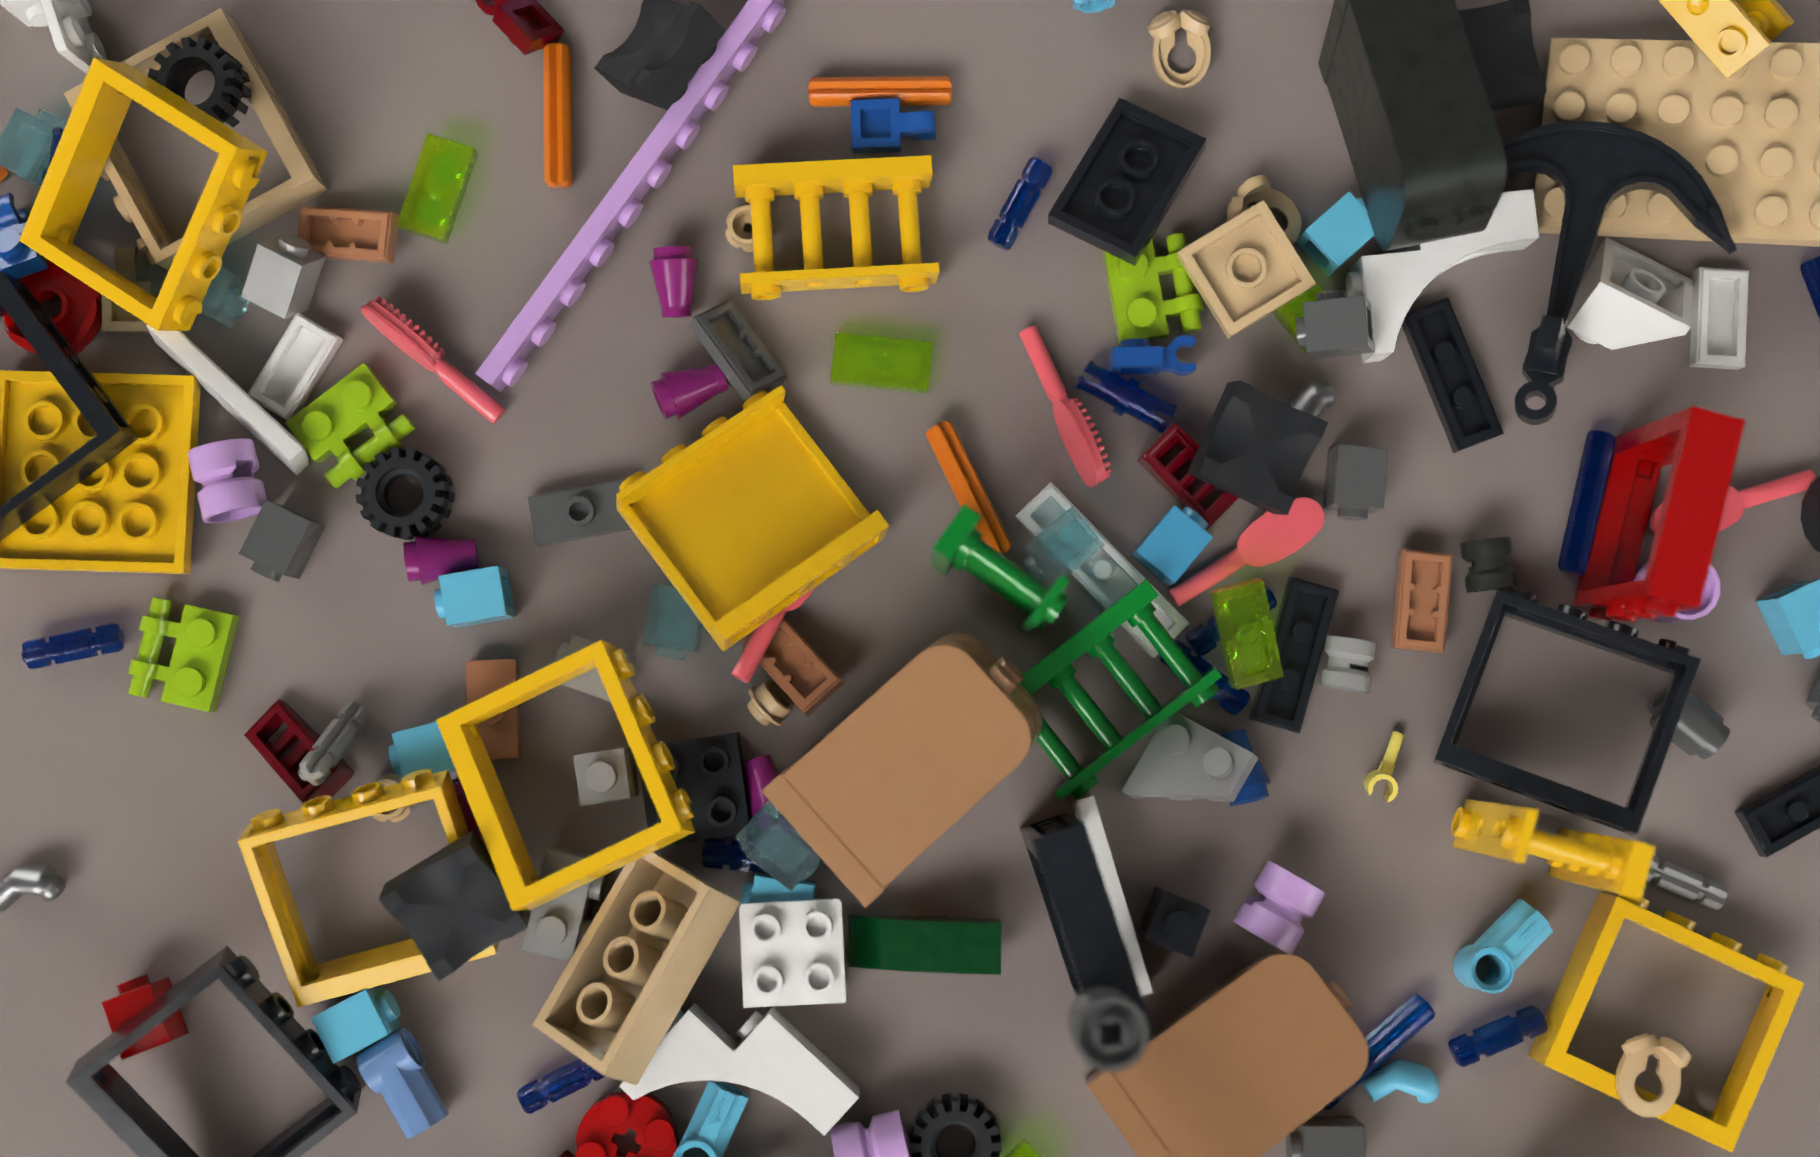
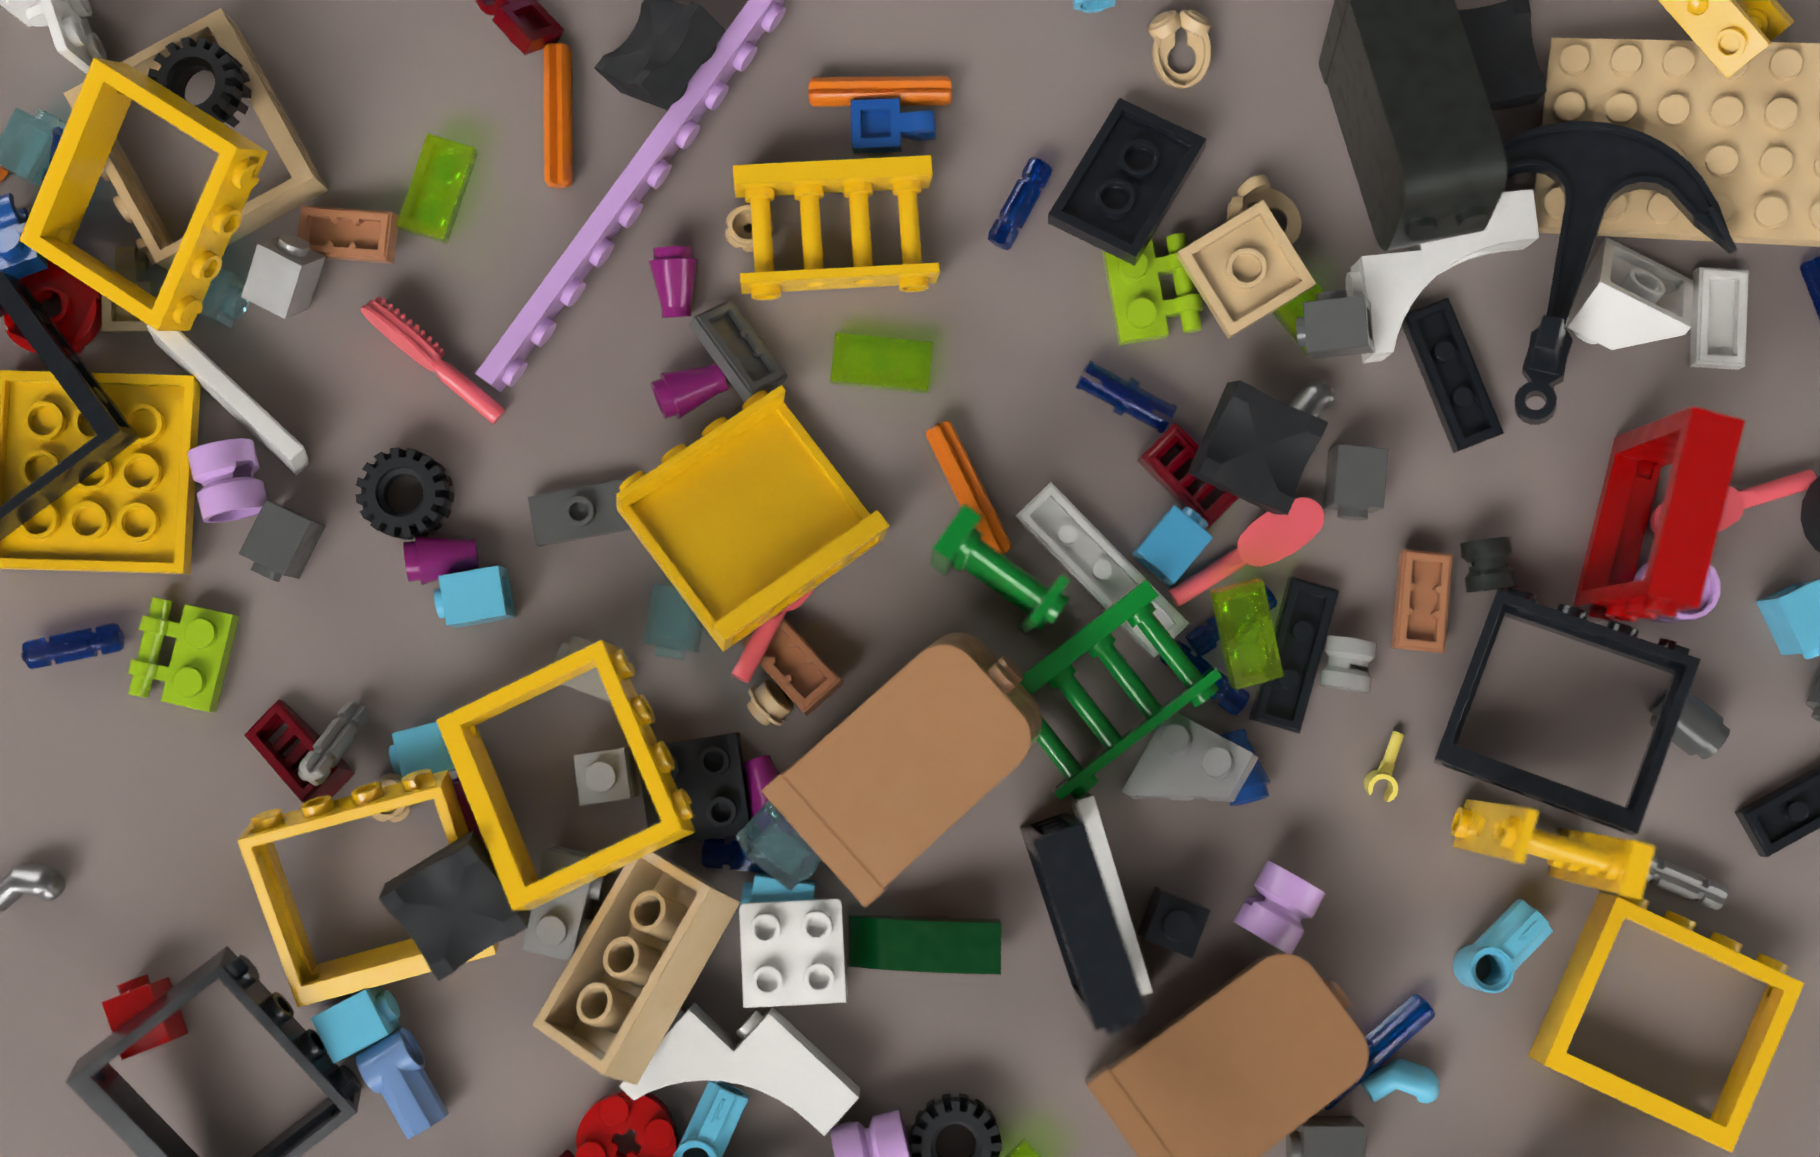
(295, 367): white tile -> none
(344, 413): lime plate -> none
(502, 732): nougat plate -> none
(556, 1085): clear blue axle -> none
(1061, 547): clear light blue brick -> none
(1069, 419): coral piece -> none
(1107, 1028): dark grey wheel -> none
(1140, 358): blue plate -> none
(1337, 234): medium azure brick -> none
(1497, 1036): clear blue axle -> none
(1586, 502): clear blue axle -> none
(1670, 1058): tan piece -> none

